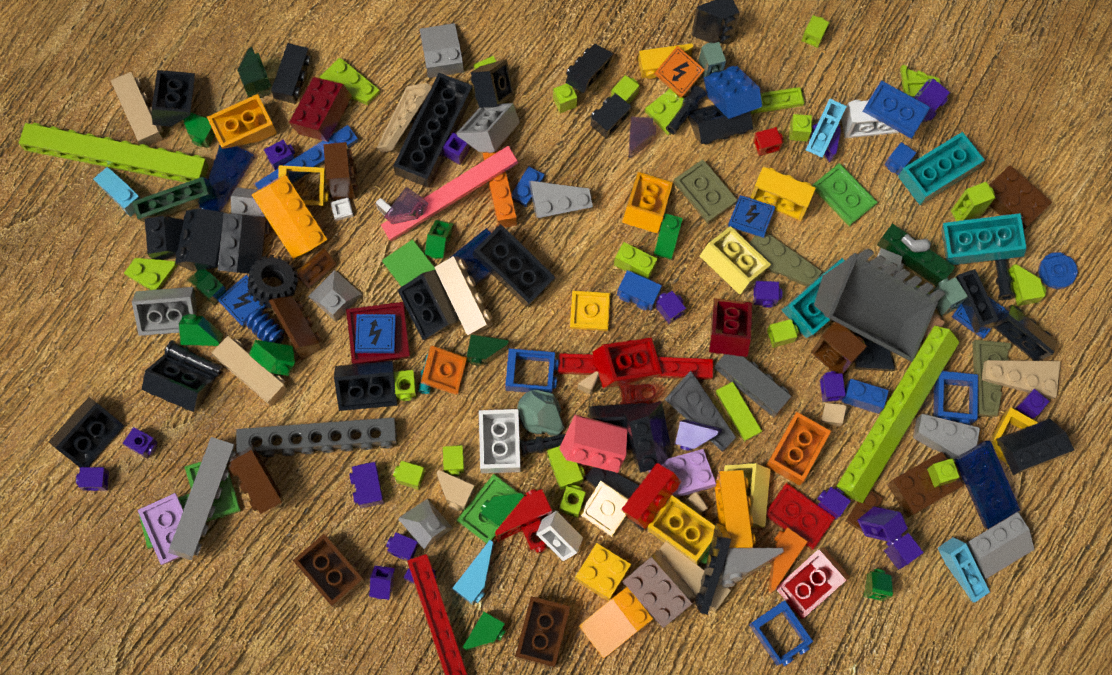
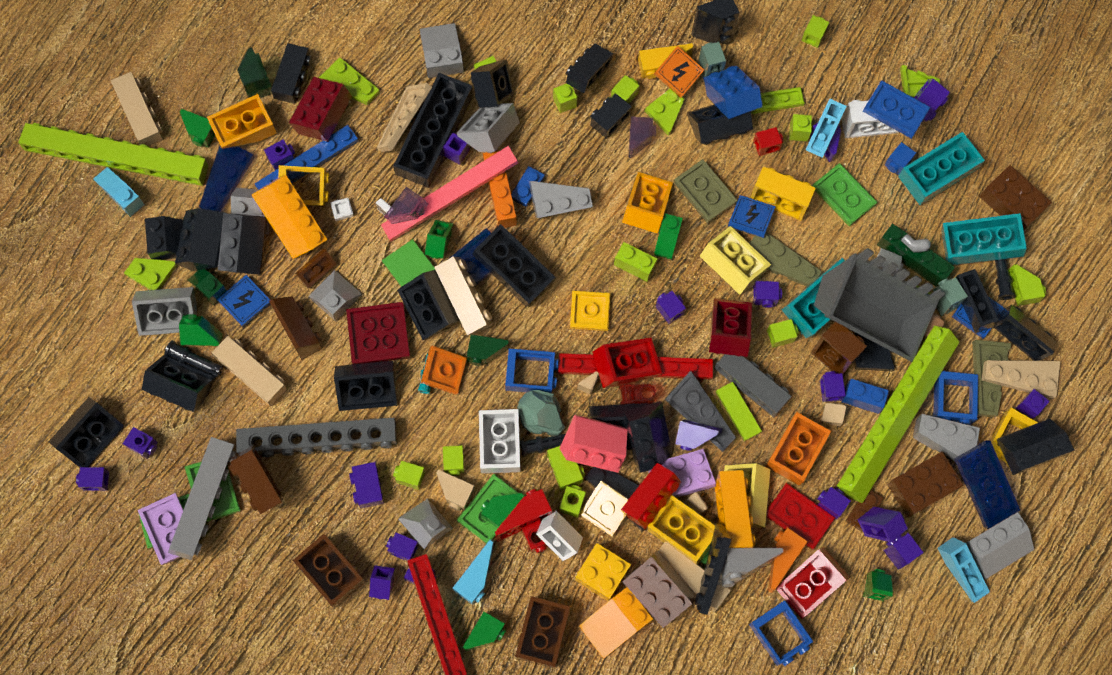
(172, 97): black slope -> none
(174, 199): dark green brick -> none
(262, 328): blue piece -> none
(271, 268): black tyre -> none
(273, 356): green slope -> none
(340, 171): reddish brown brick -> none
(375, 333): blue tile -> none
(405, 377): lime brick -> none
(638, 291): blue brick -> none
(689, 104): black pin -> none
(943, 473): lime brick -> none
(973, 202): lime brick -> none
(1057, 270): blue tile -> none

